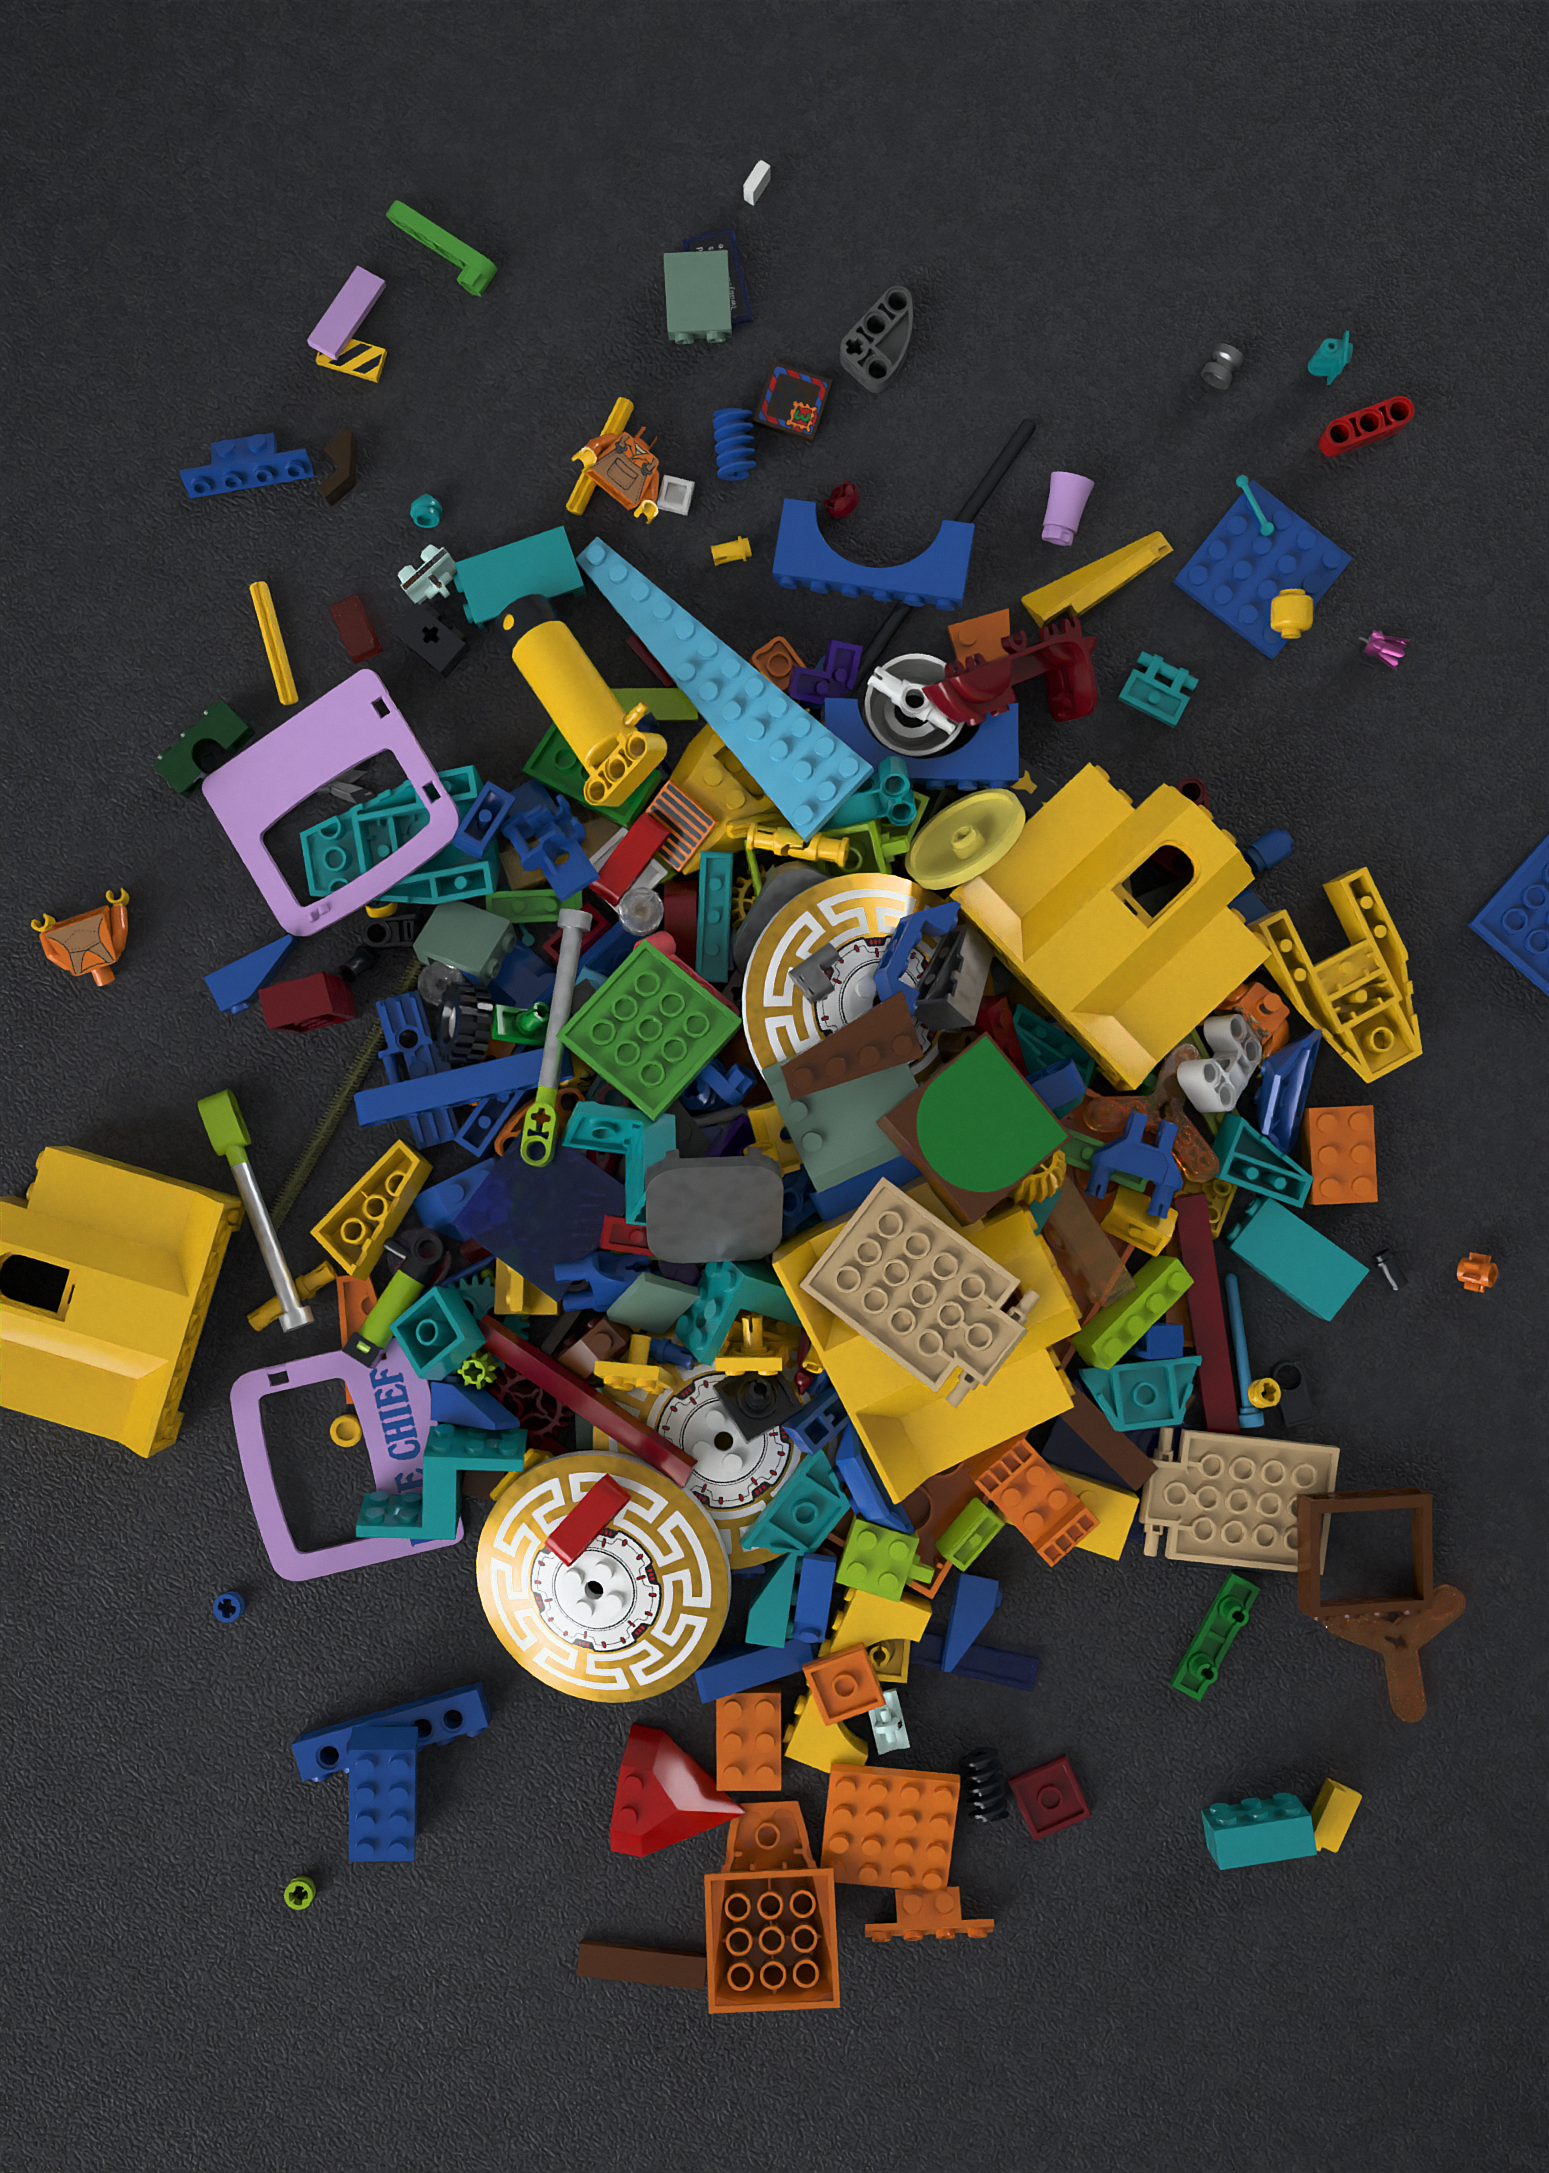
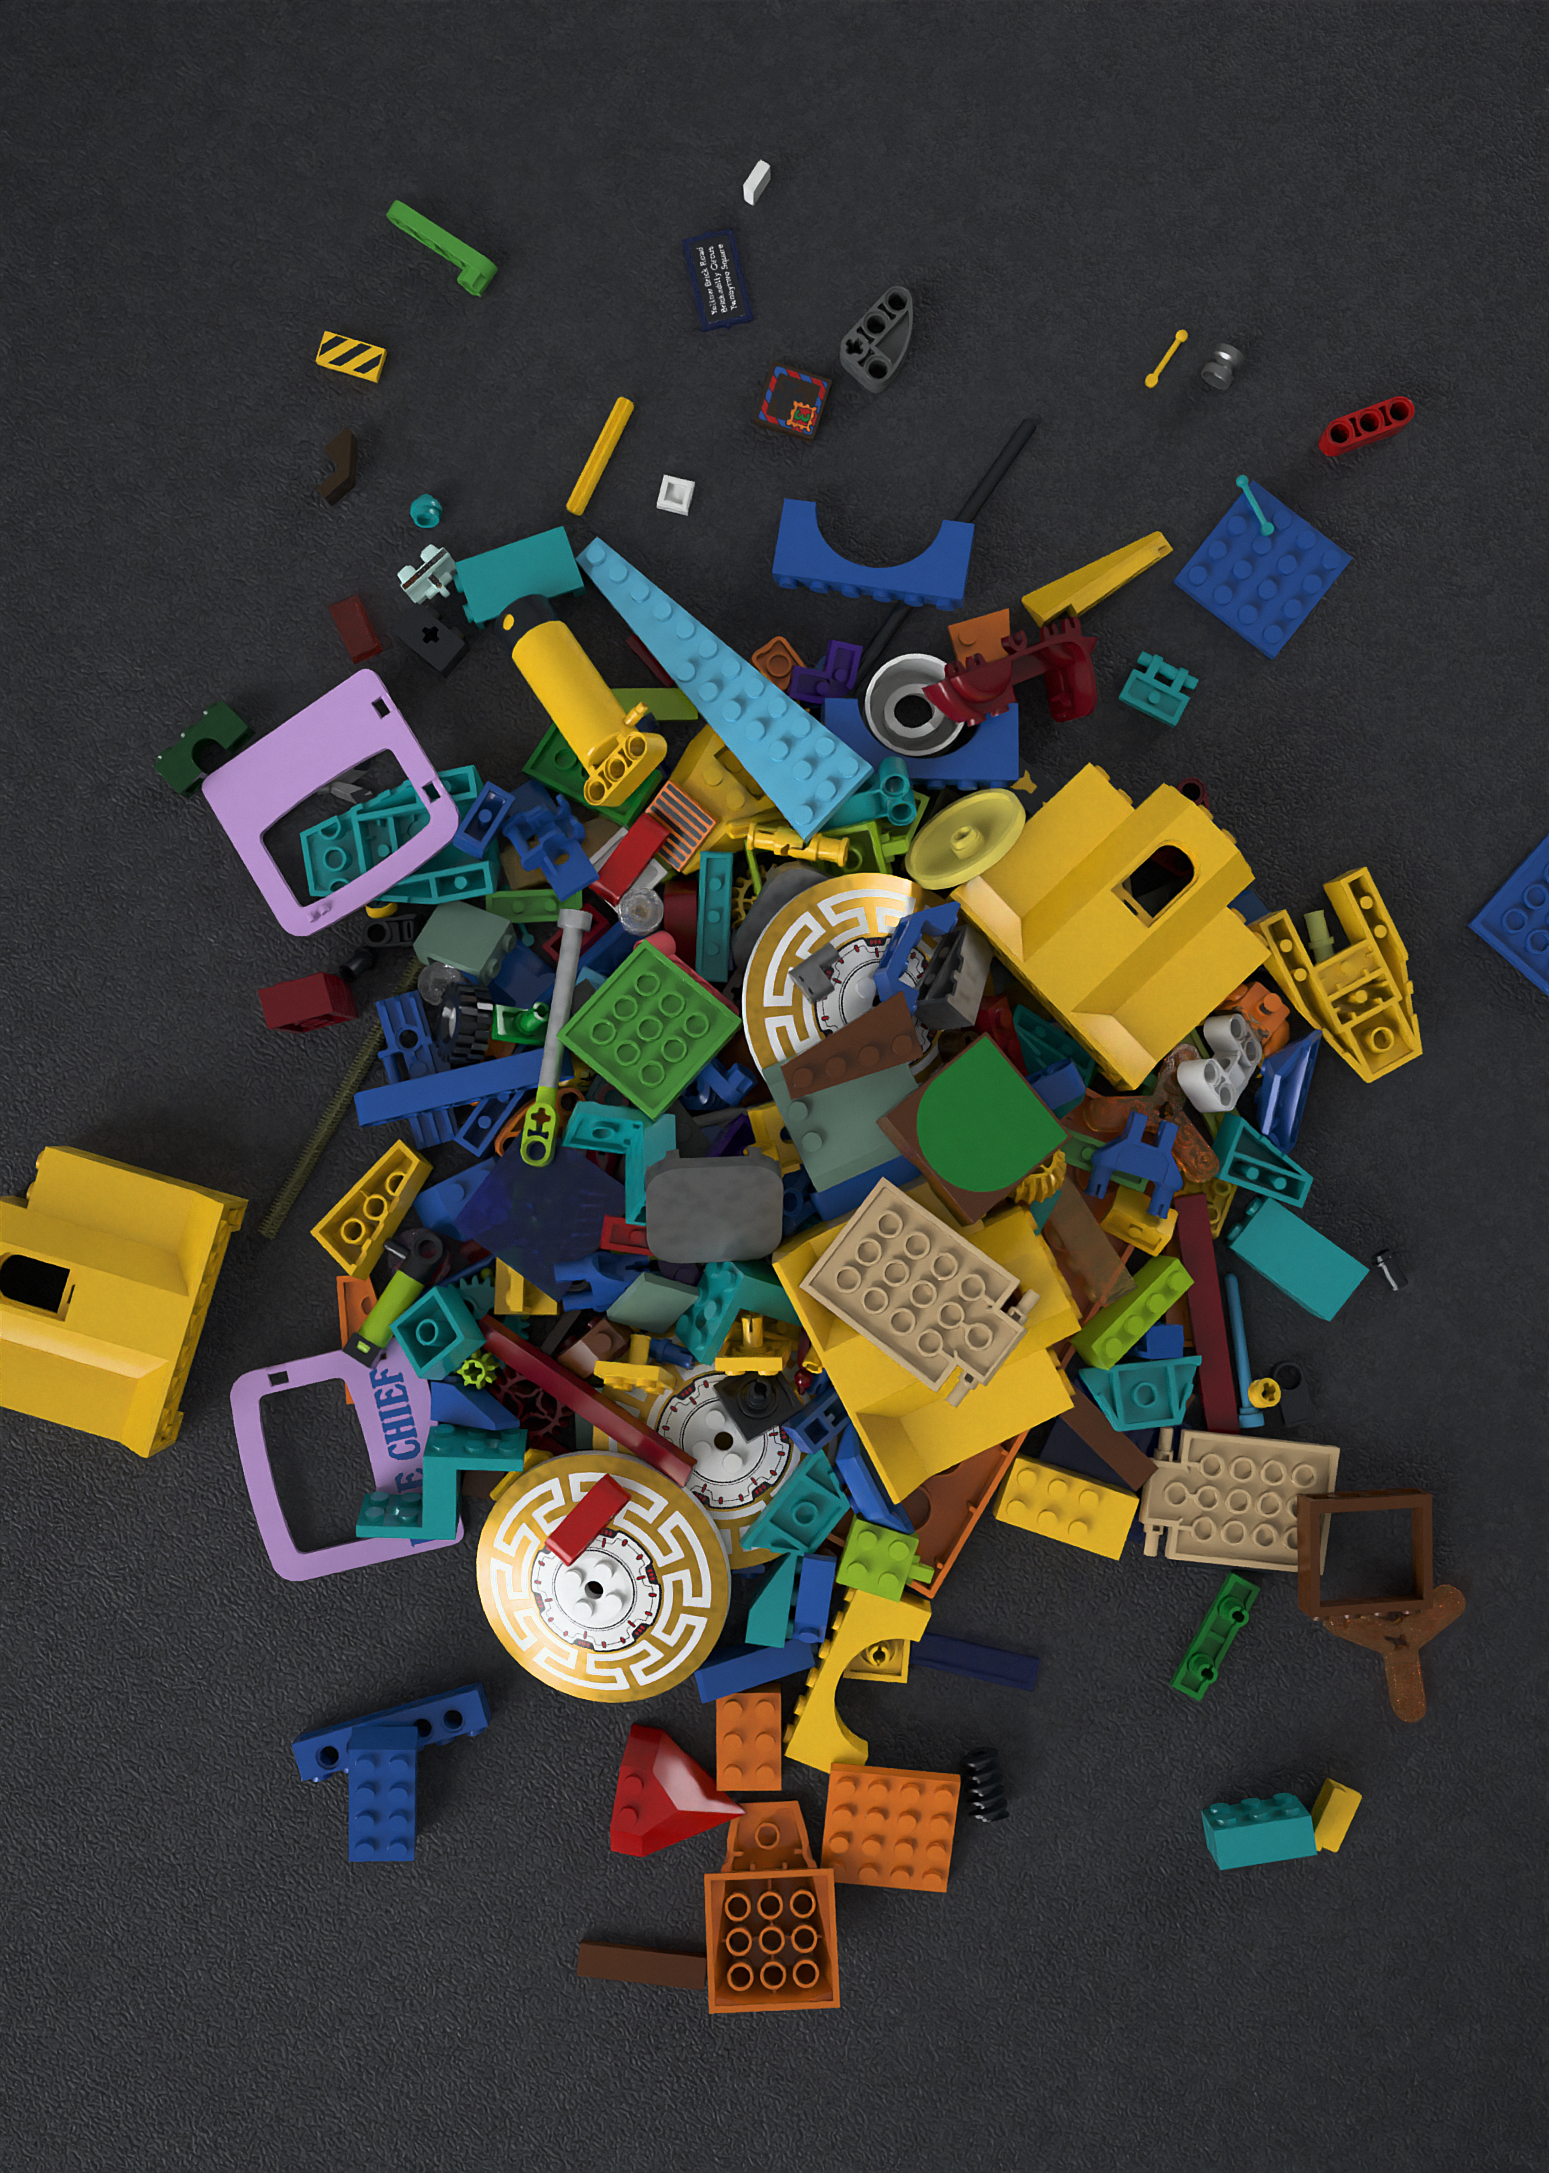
(87, 940): torso -> none
(221, 1612): blue bush -> none
(229, 1137): piece -> none
(240, 981): blue slope -> none
(245, 465): blue bracket -> none
(274, 643): yellow axle -> none
(292, 1900): lime bush -> none
(306, 1288): yellow pin -> none
(346, 313): lavender tile -> none
(346, 1430): yellow tile -> none
(624, 469): torso -> none
(697, 296): sand green panel -> none
(731, 551): yellow pin -> none
(732, 443): blue piece -> none
(842, 500): dark red plate -> none
(844, 1684): orange tile -> none
(889, 1724): light aqua hips -> none
(899, 690): white pin -> none
(928, 1913): orange bracket -> none
(969, 1534): lime slope -> none
(970, 1611): blue slope -> none
(1034, 1498): orange plate -> none
(1049, 1797): dark red tile -> none
(1065, 506): lavender plant -> none
(1152, 379): none -> yellow hinge
(1269, 850): blue brick -> none
(1291, 613): yellow head -> none
(1319, 935): none -> yellowish green pin
(1331, 357): teal hinge -> none
(1339, 1154): orange brick -> none
(1385, 646): flat silver piece -> none
(1477, 1272): orange gear -> none

